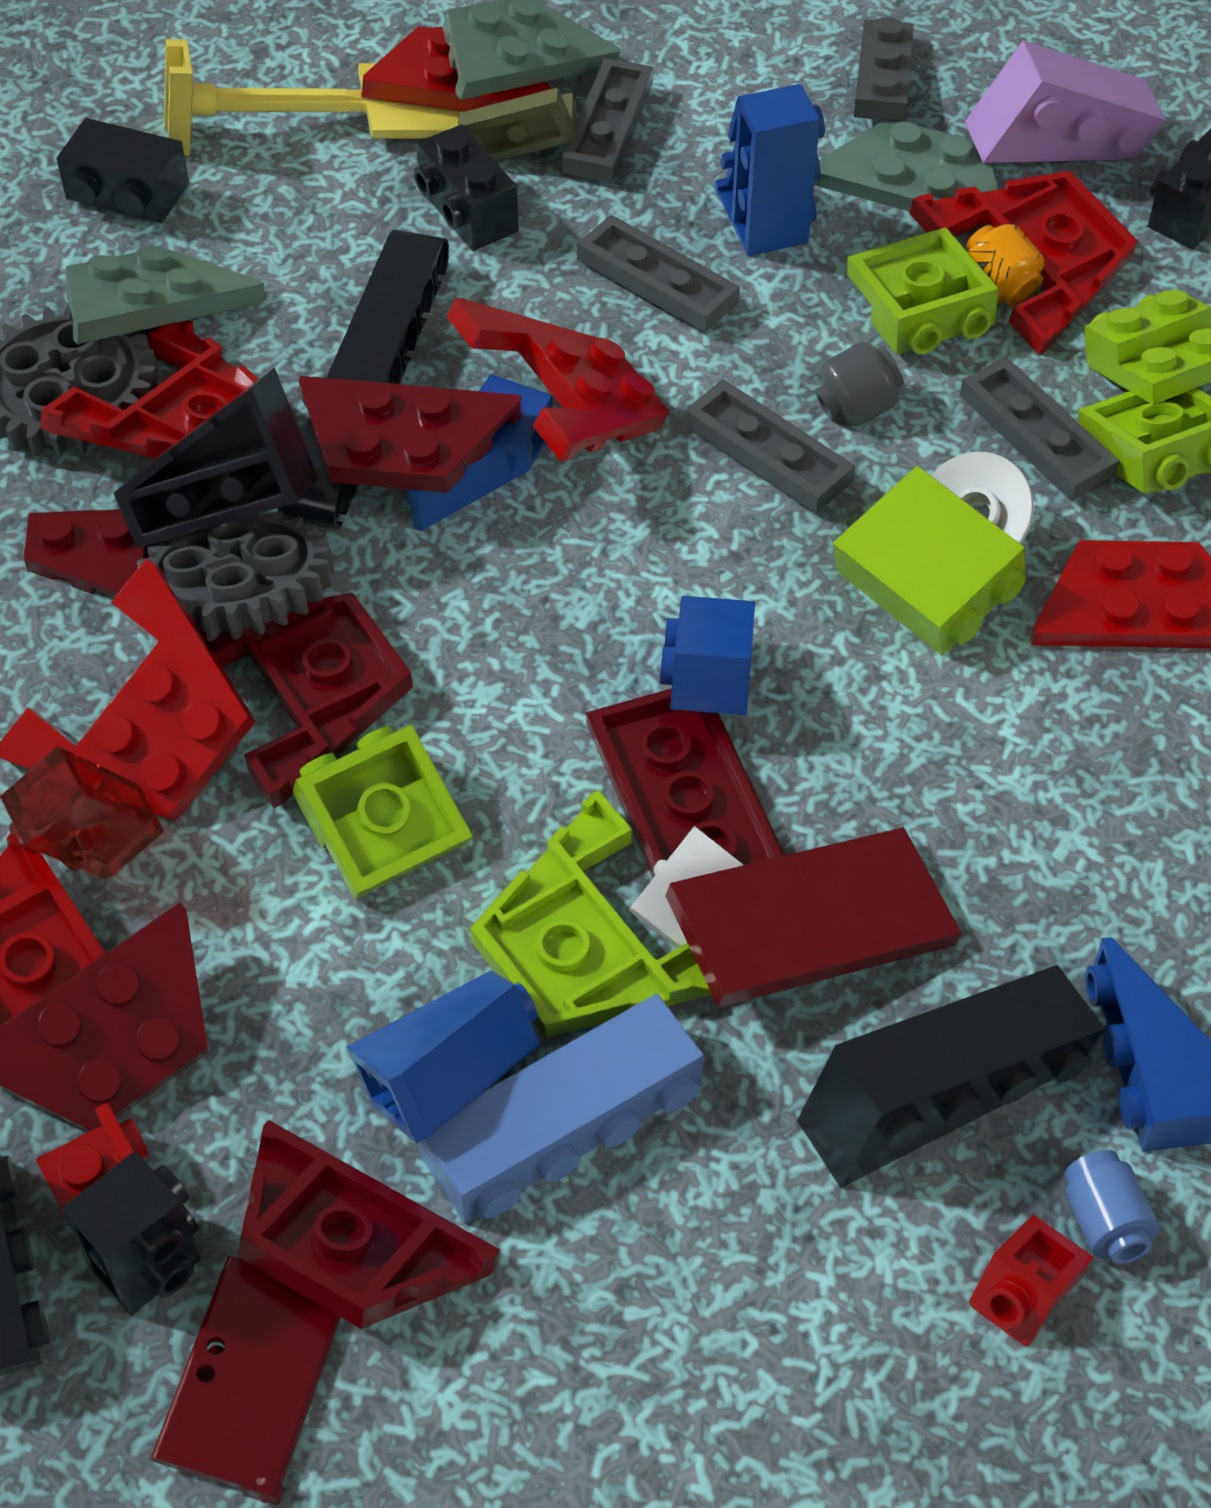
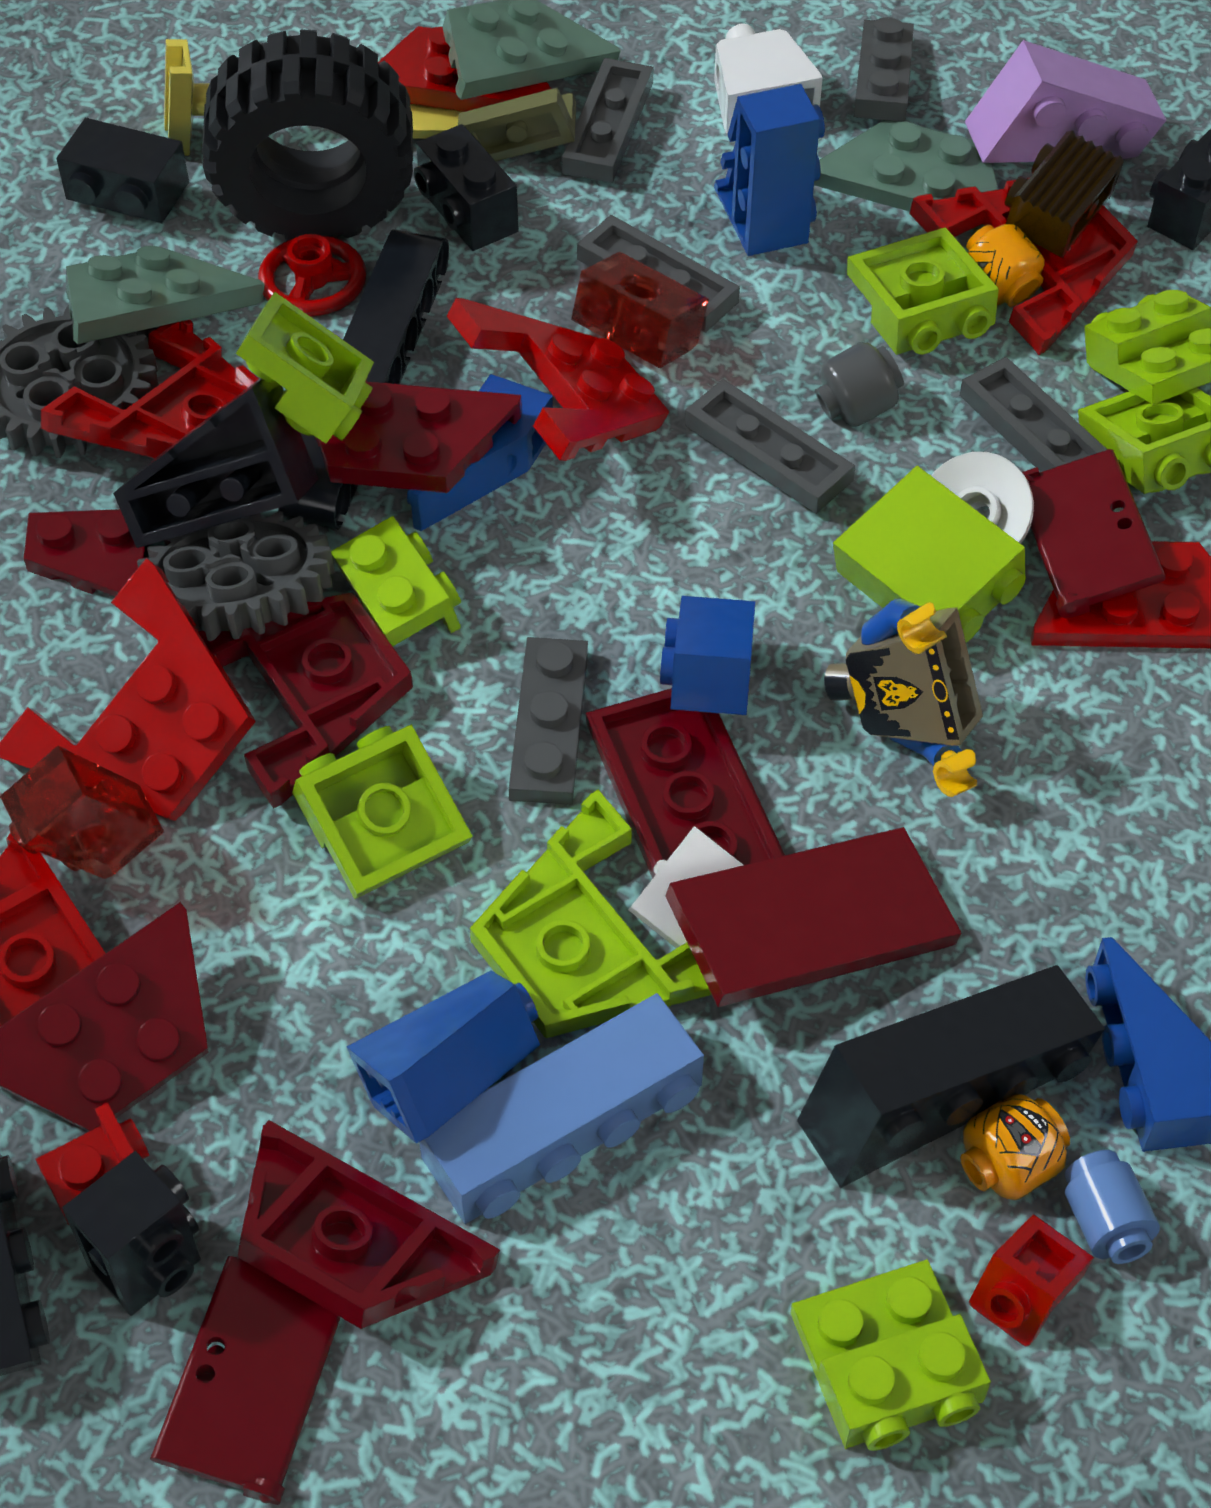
(308, 84): none -> black tyre
(313, 268): none -> red piece
(315, 366): none -> lime plate
(395, 582): none -> lime bracket
(548, 721): none -> dark grey plate
(639, 309): none -> clear red brick
(758, 63): none -> white torso
(891, 1356): none -> lime plate
(914, 686): none -> torso
(1015, 1146): none -> light orange head
(1063, 192): none -> dark brown brick
(1083, 541): none -> dark red door

